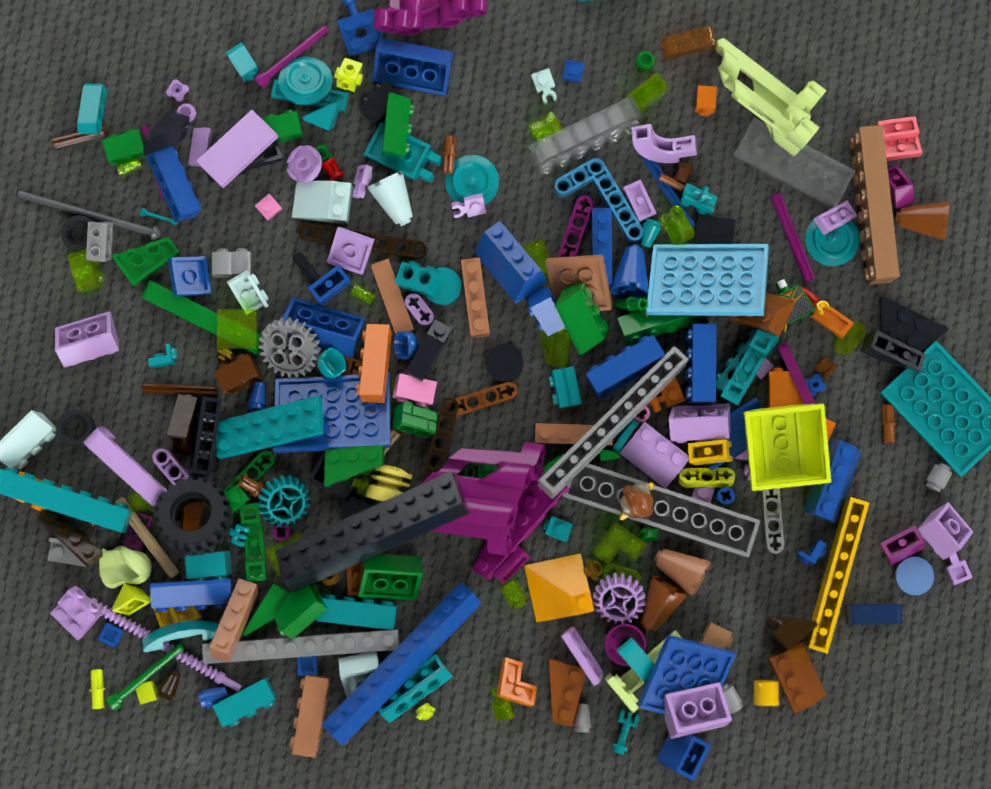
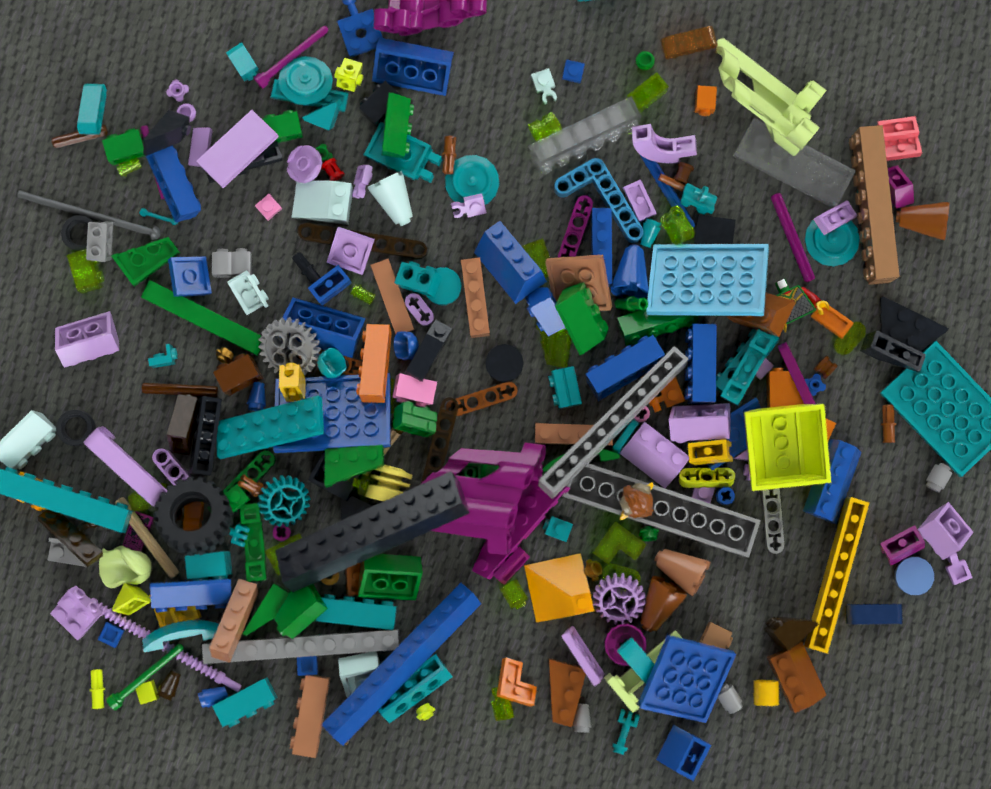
(236, 329): clear neon green tile -> none
(292, 382): none -> yellow brick
(696, 710): lavender slope -> none
(817, 551): blue bracket -> none

